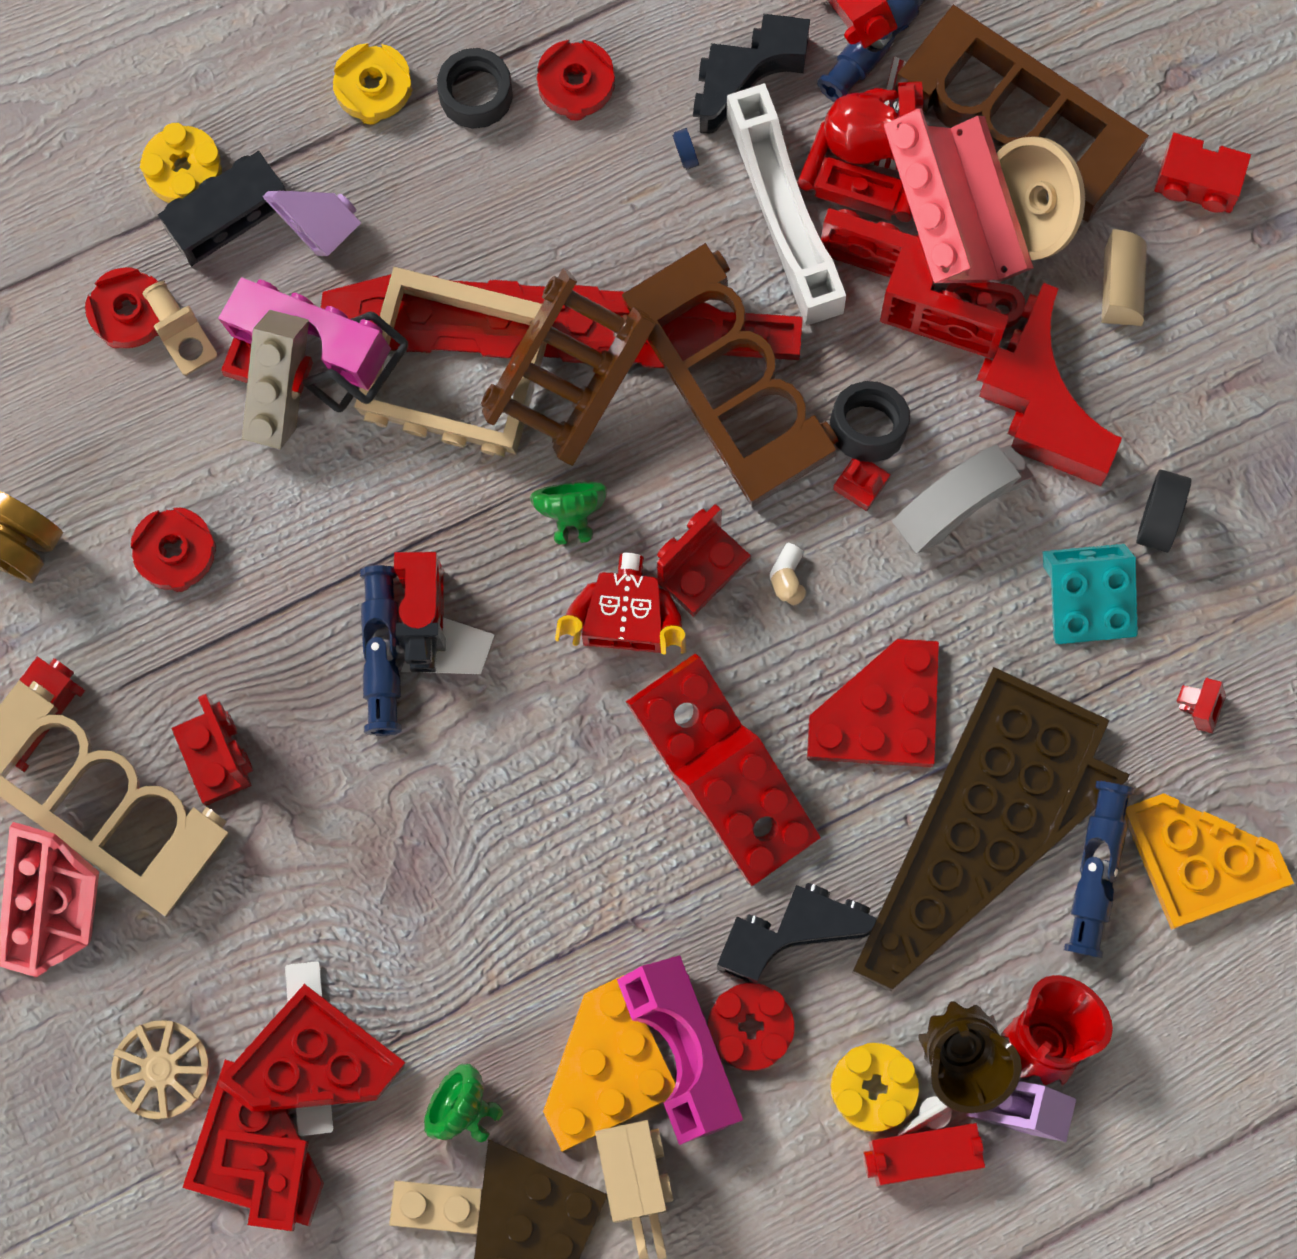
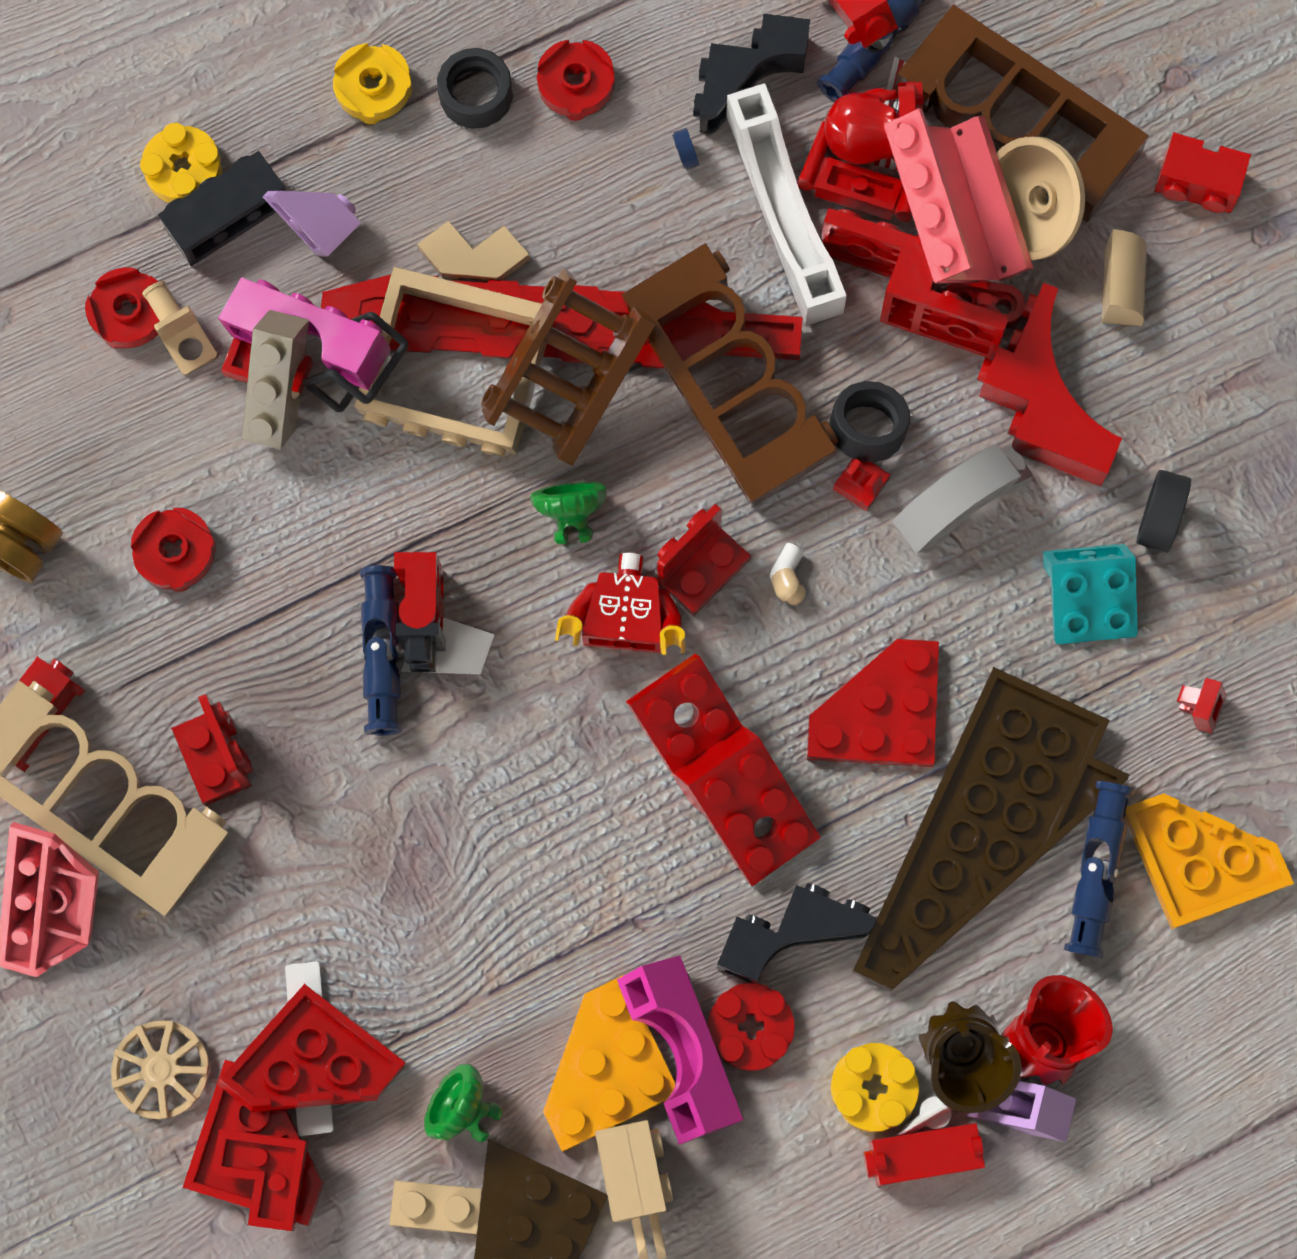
(455, 258): none -> tan tile

